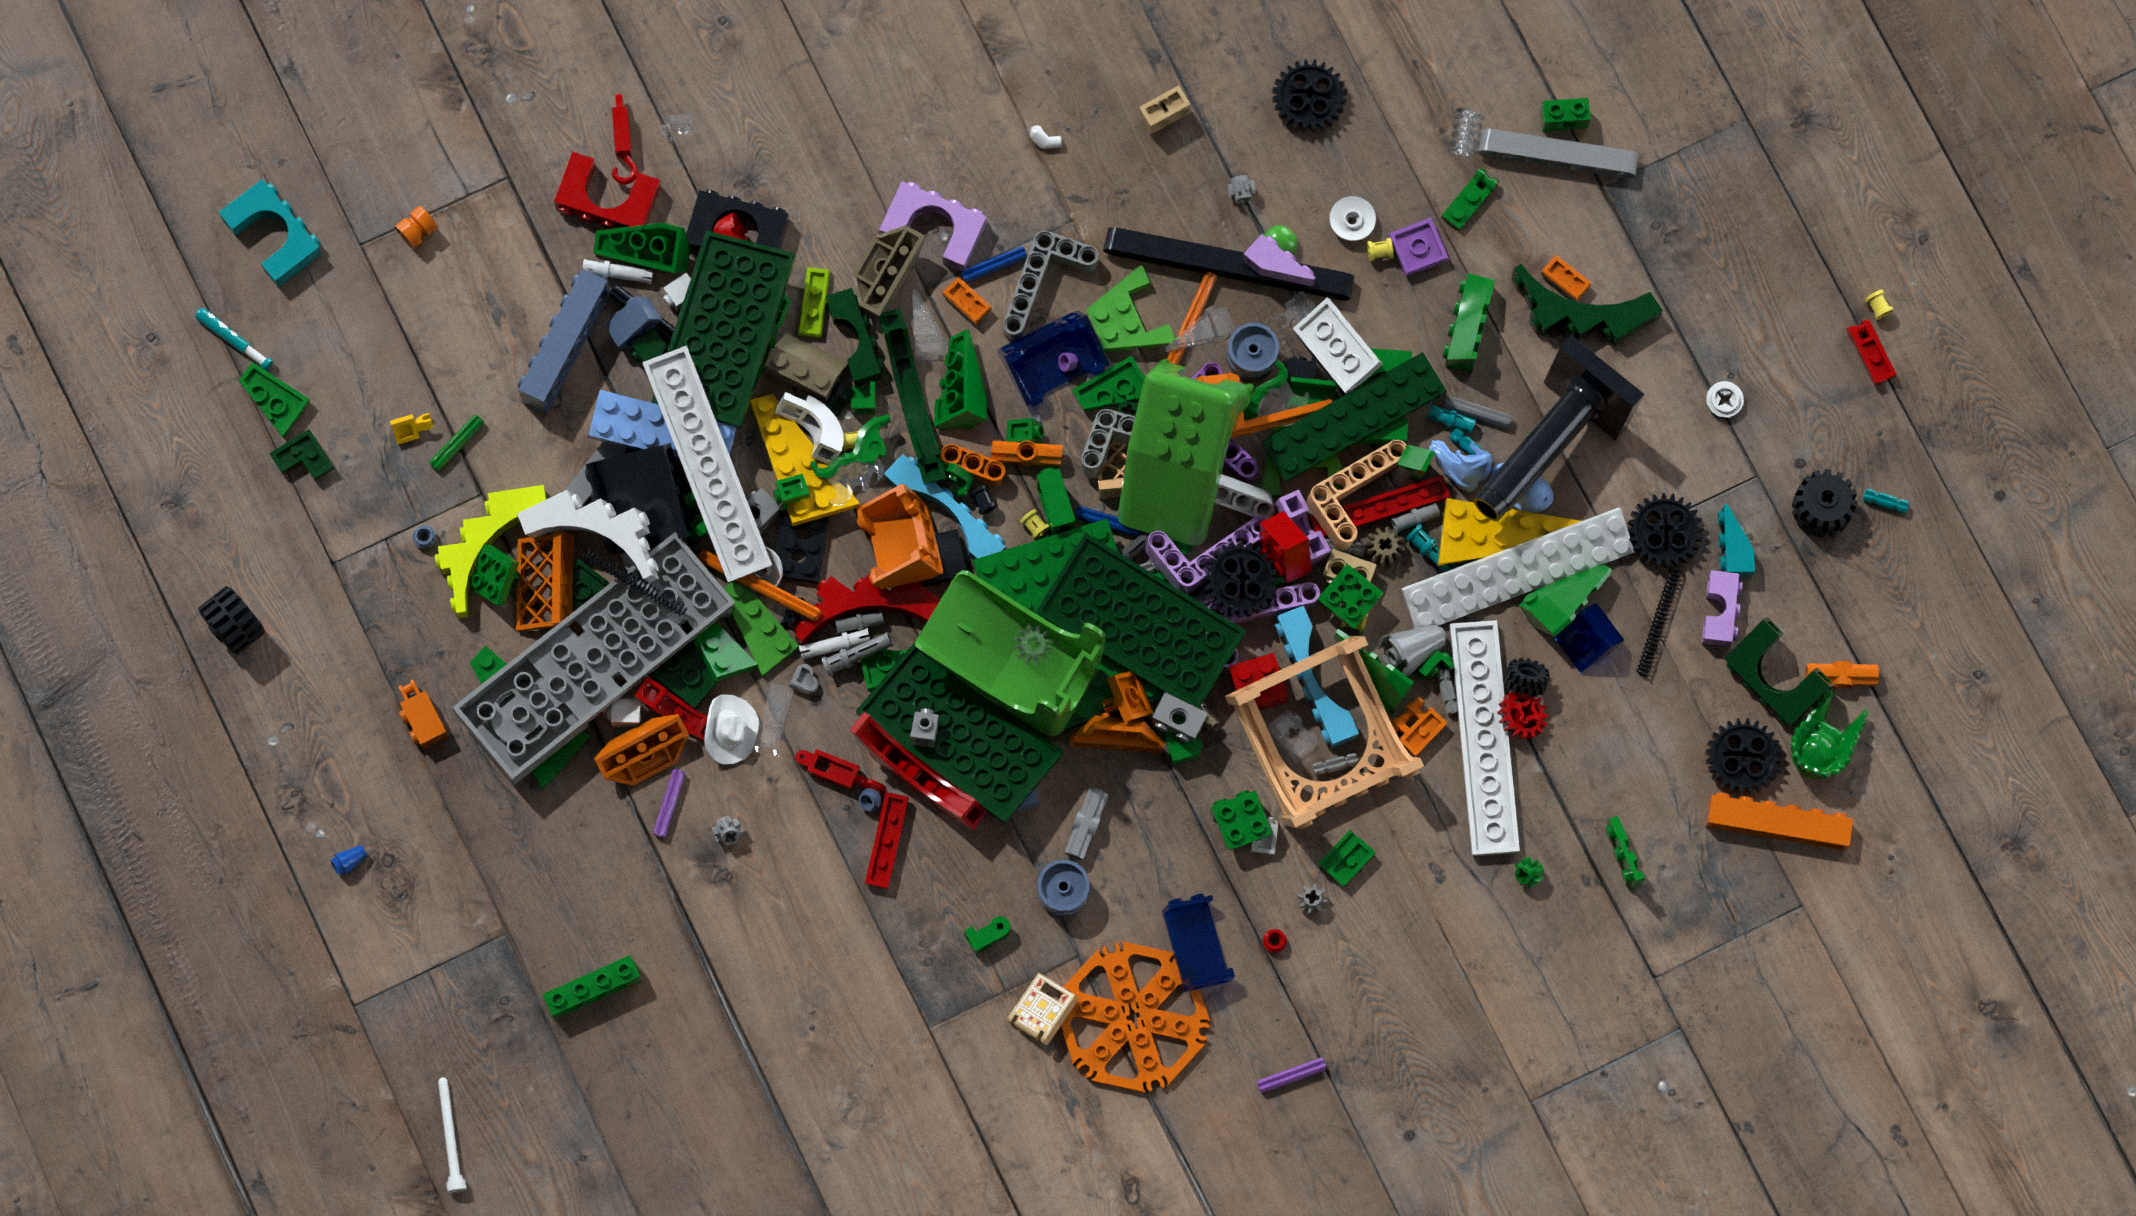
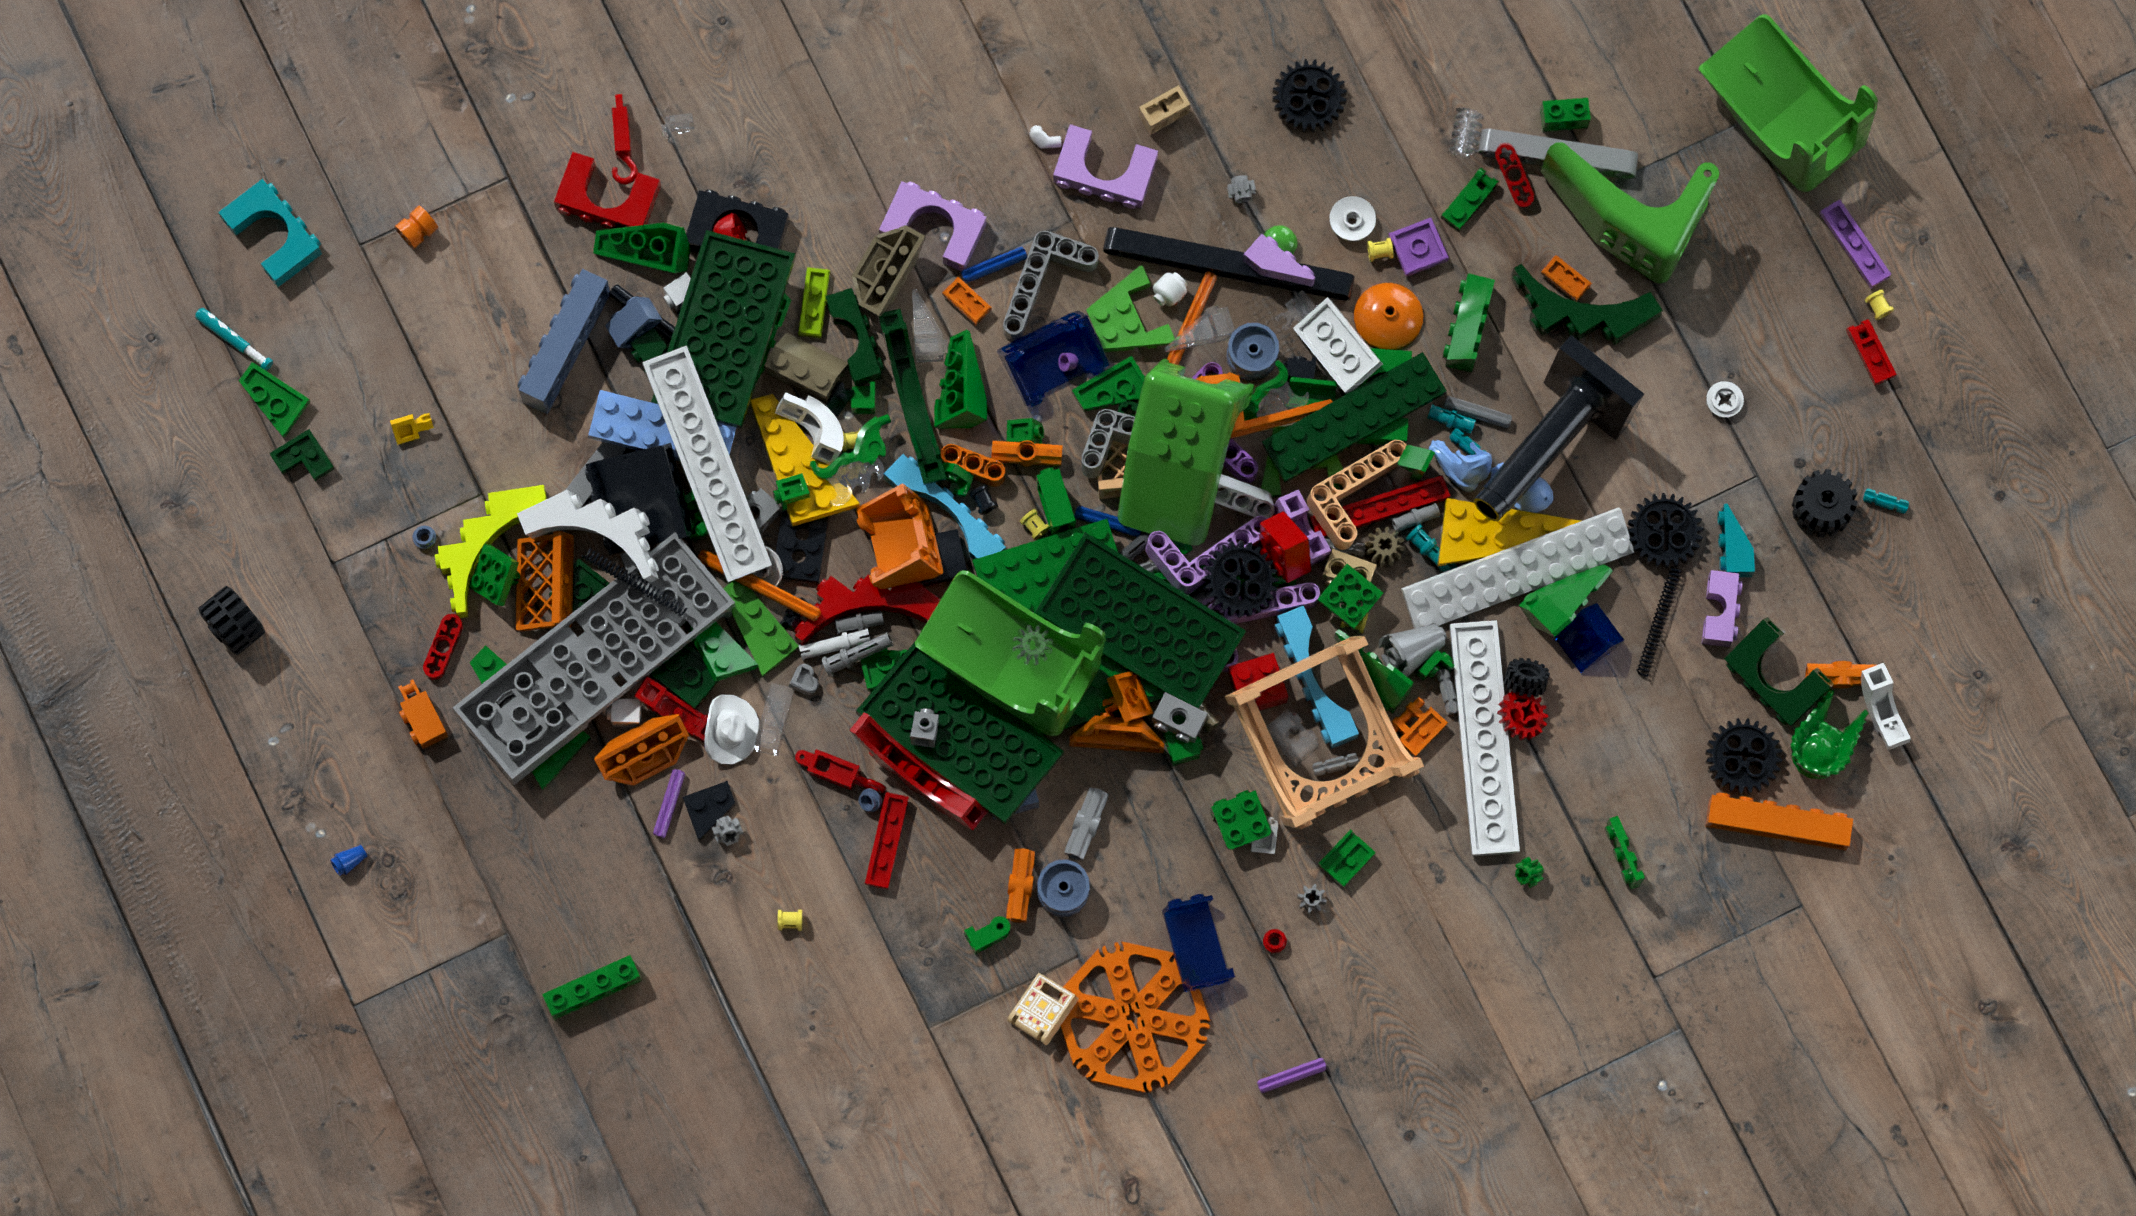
(443, 628): none -> red beam
(455, 1180): white piece -> none
(456, 442): green axle -> none
(618, 271): white pin -> none
(708, 806): none -> black wing
(790, 920): none -> light yellow bush
(1020, 885): none -> orange piece
(1127, 189): none -> lavender arch
(1170, 289): none -> white head
(1386, 330): none -> orange dish
(1502, 161): none -> red beam
(1635, 233): none -> bright green piece
(1788, 104): none -> bright green piece
(1855, 243): none -> medium lavender plate
(1879, 699): none -> white arch

